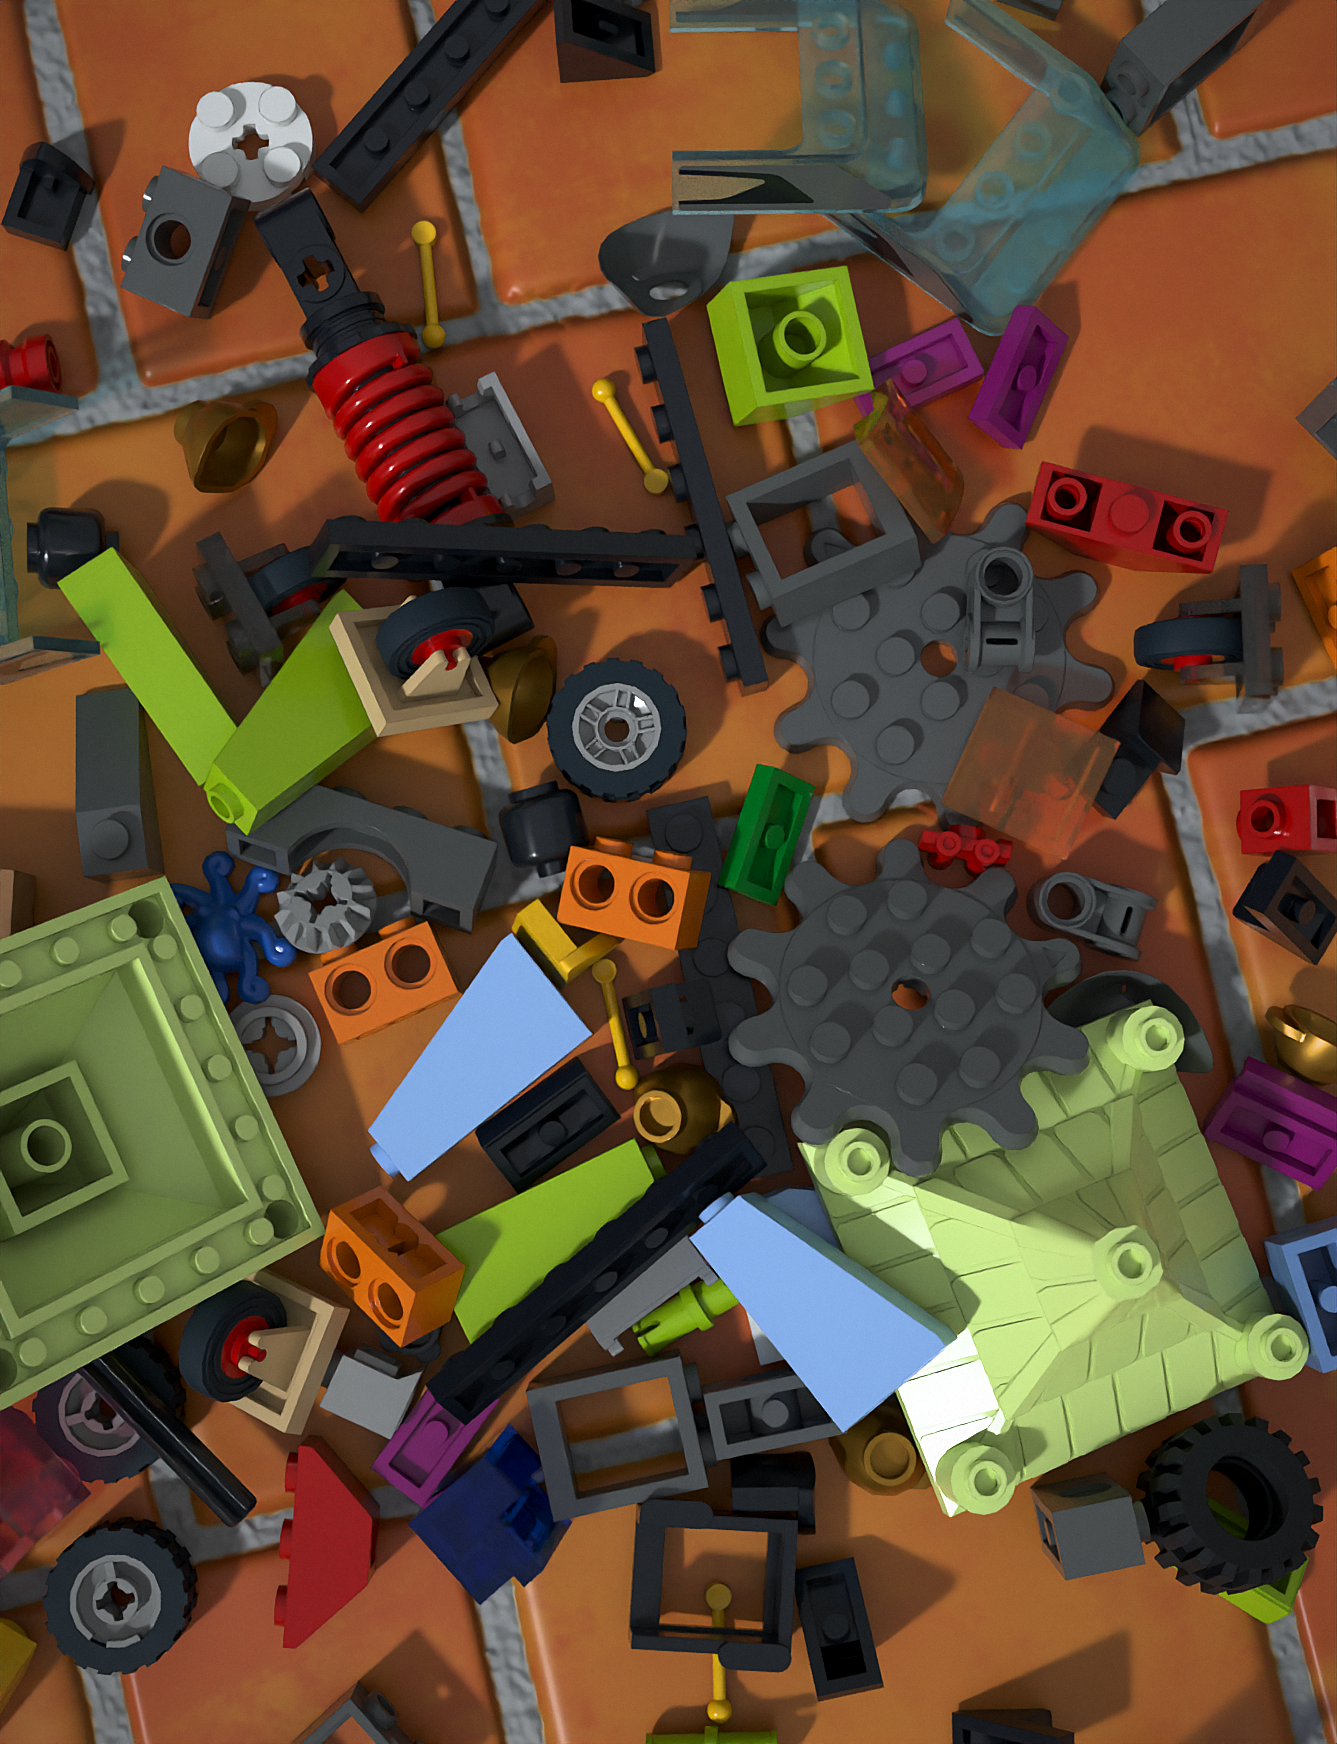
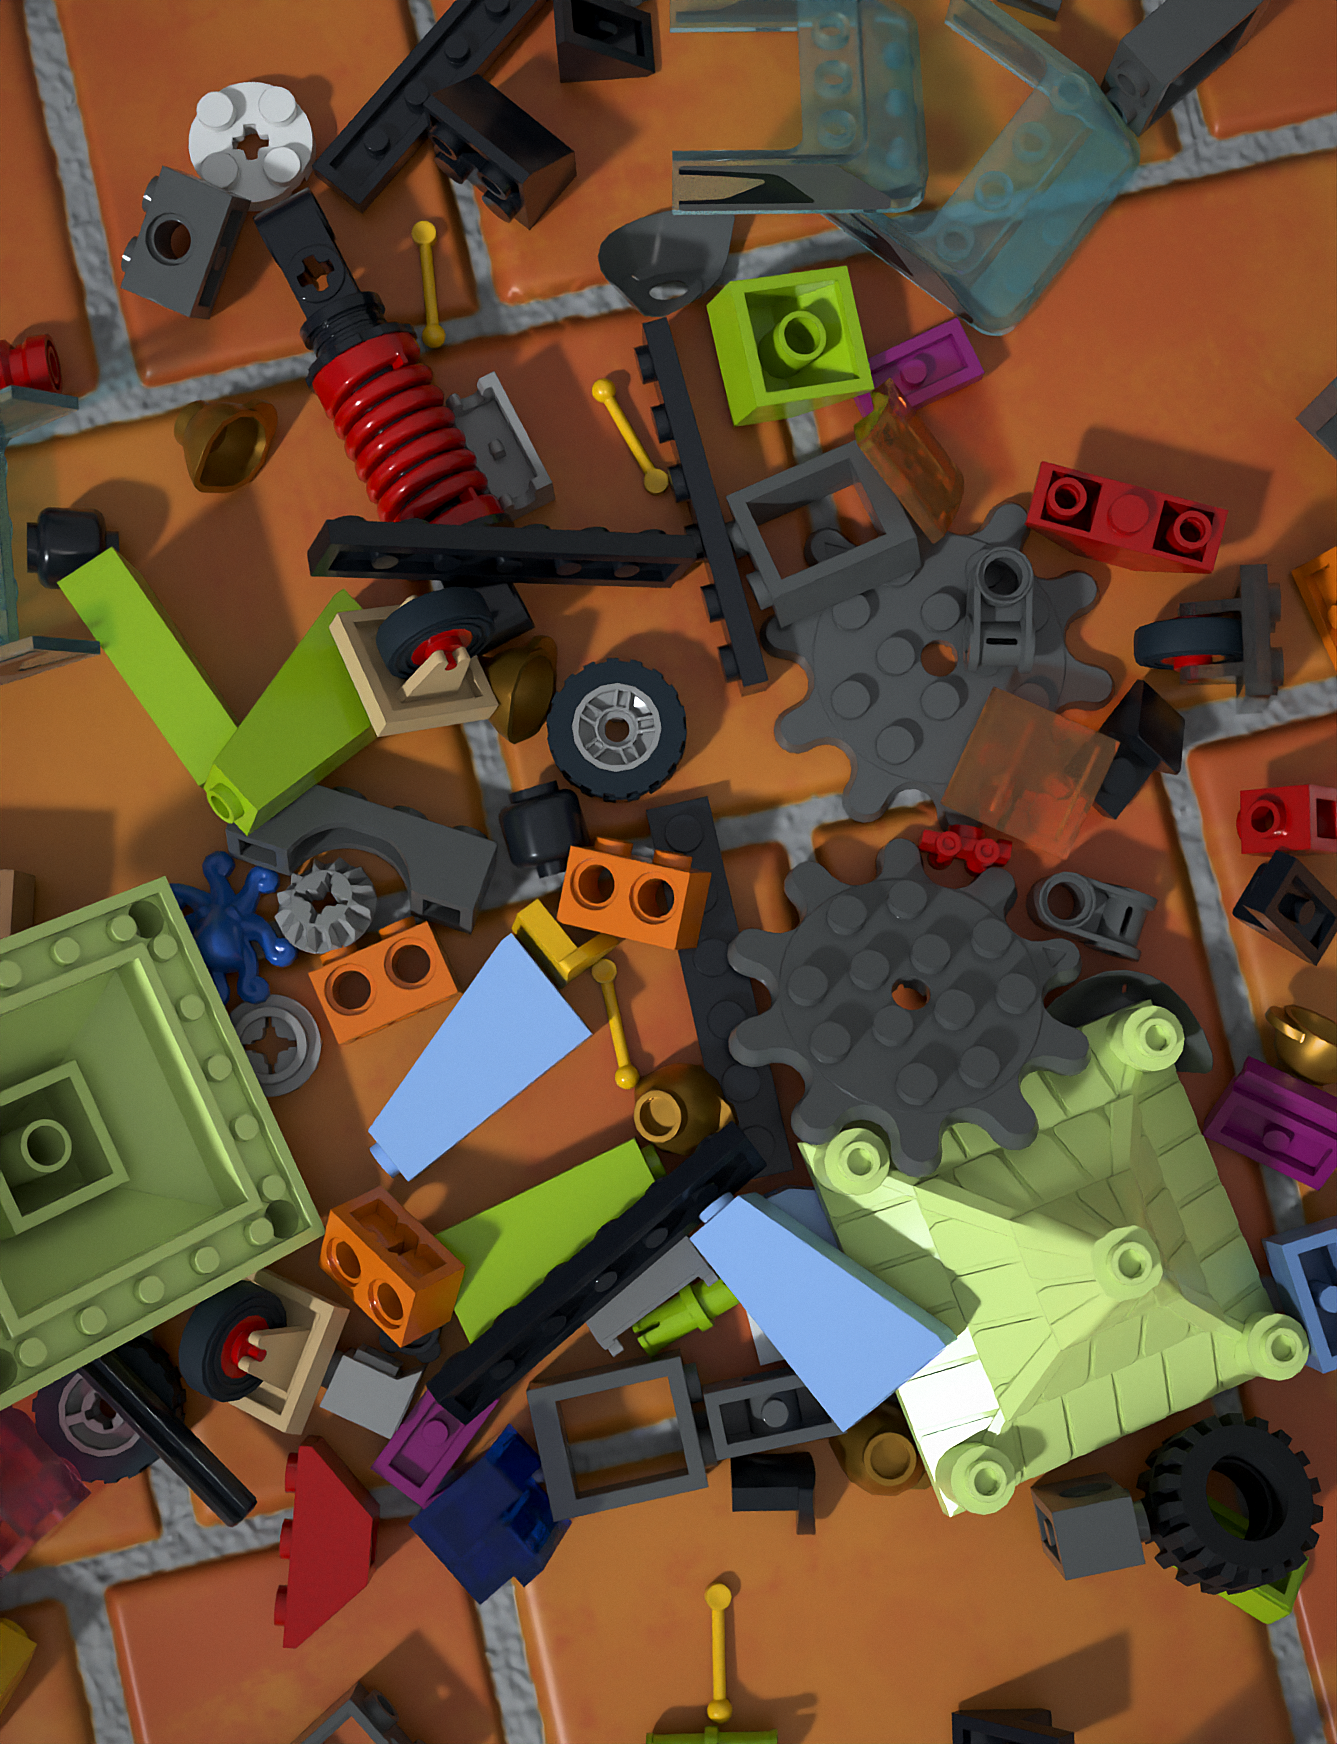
(47, 196): black tile -> none
(115, 789): dark grey slope -> none
(141, 1562): black wheel -> none
(259, 600): clear smoke plate -> none
(498, 150): none -> black slope
(546, 1124): black slope -> none
(671, 1018): black slope -> none
(736, 1647): black piece -> none
(766, 834): green plate -> none
(836, 1630): black slope -> none
(1018, 377): magenta plate -> none

